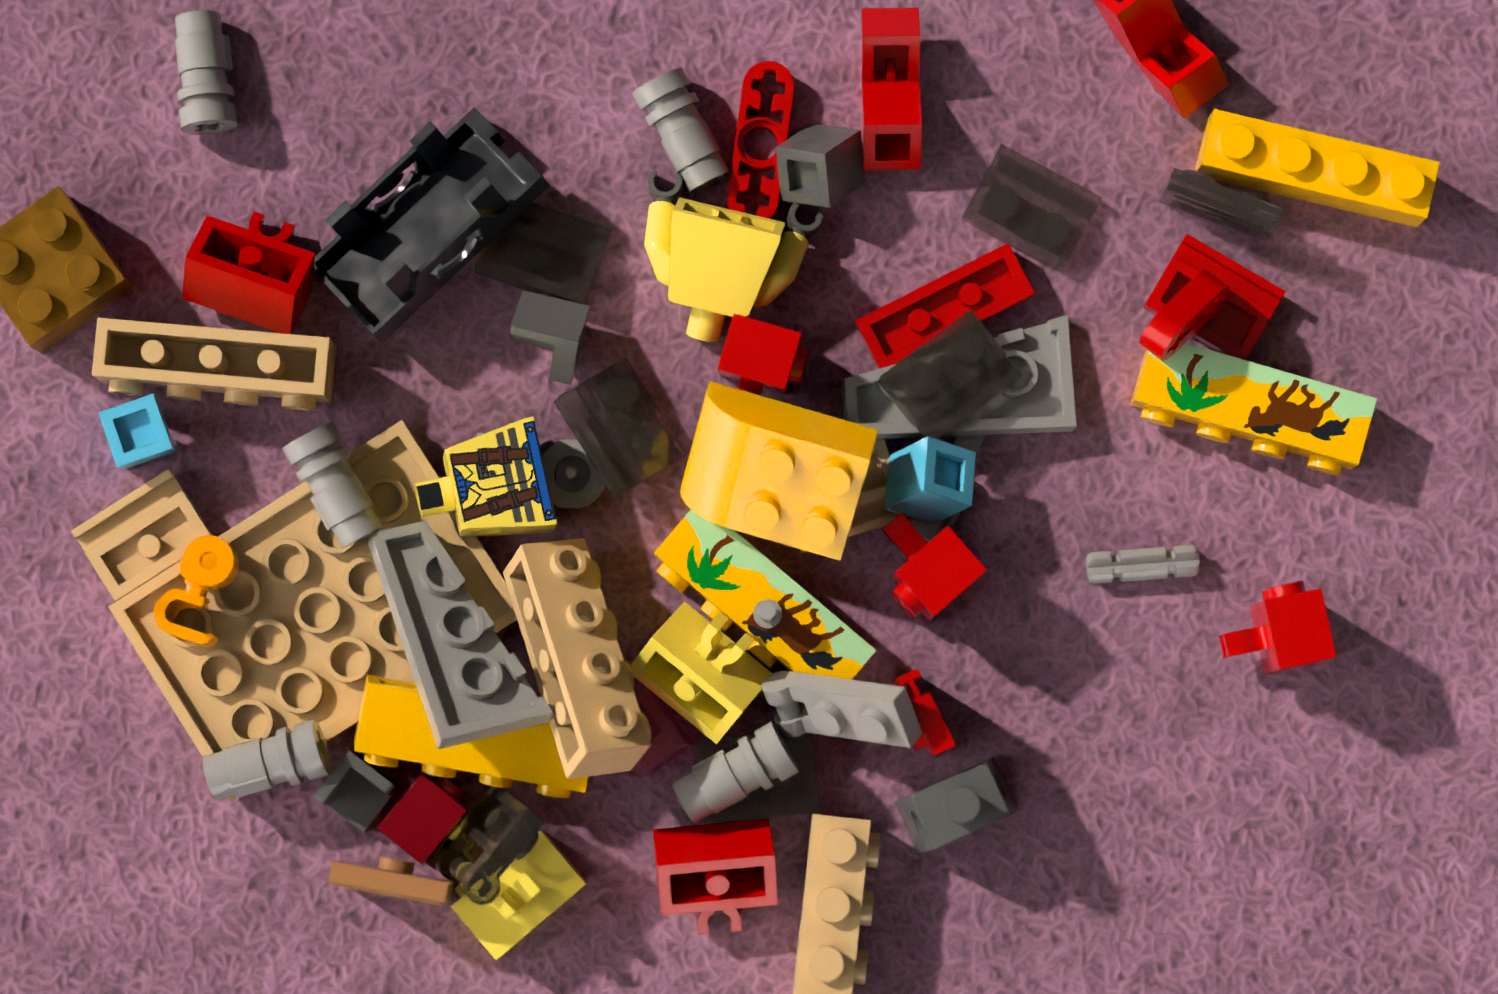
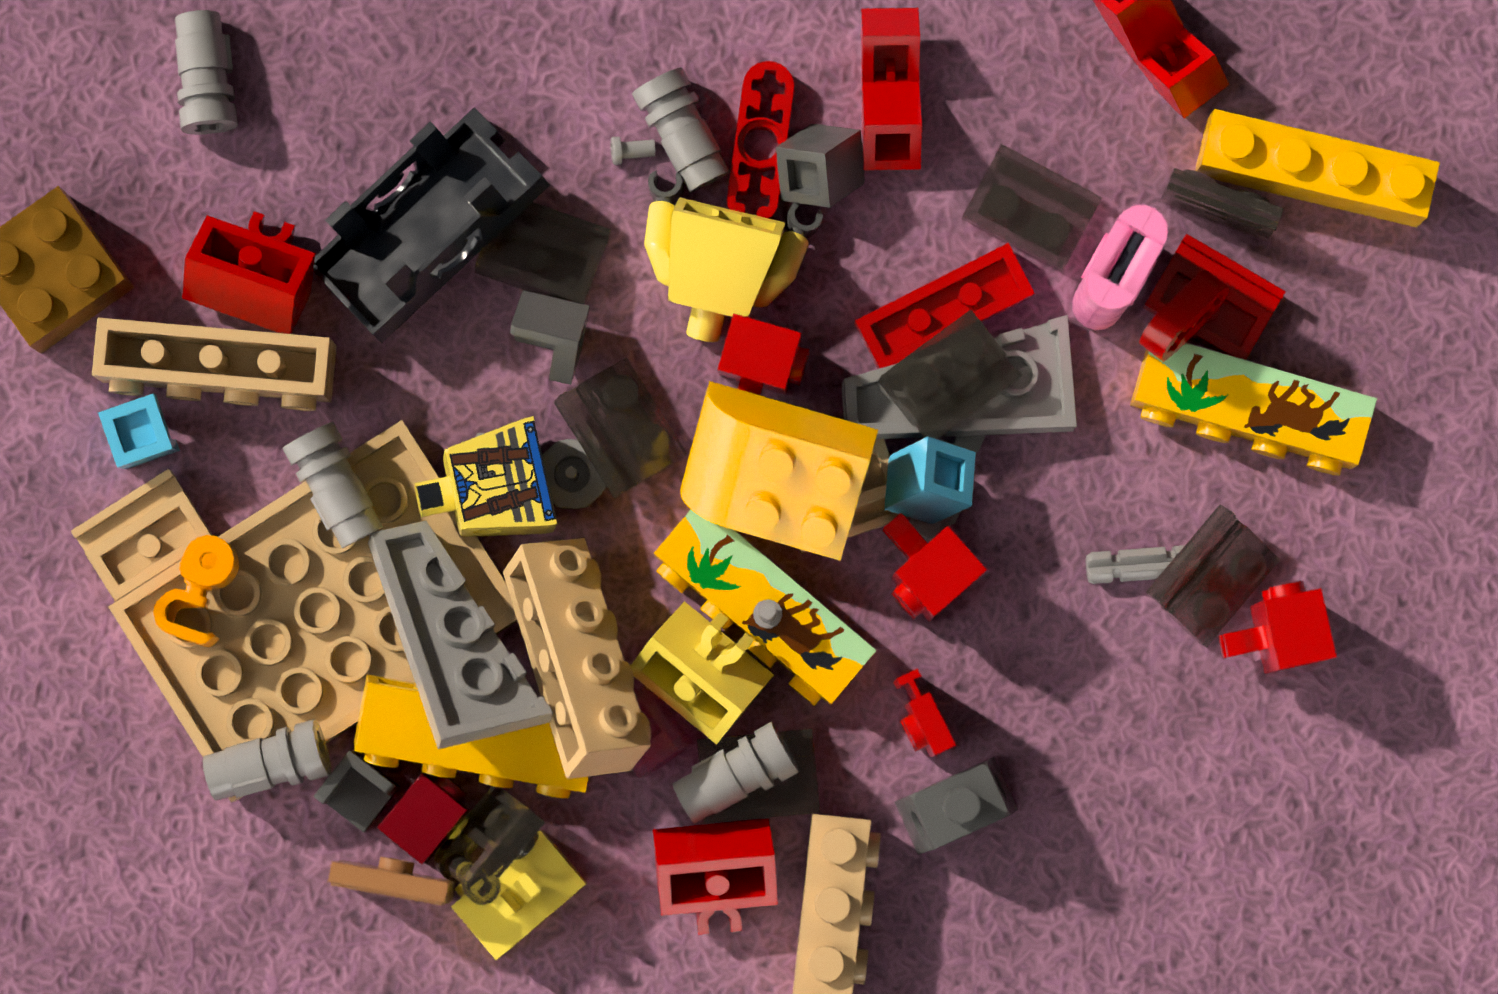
(630, 149): none -> light grey piece
(841, 708): light grey plate -> none
(1120, 267): none -> bright pink piece
(1213, 576): none -> clear smoke plate

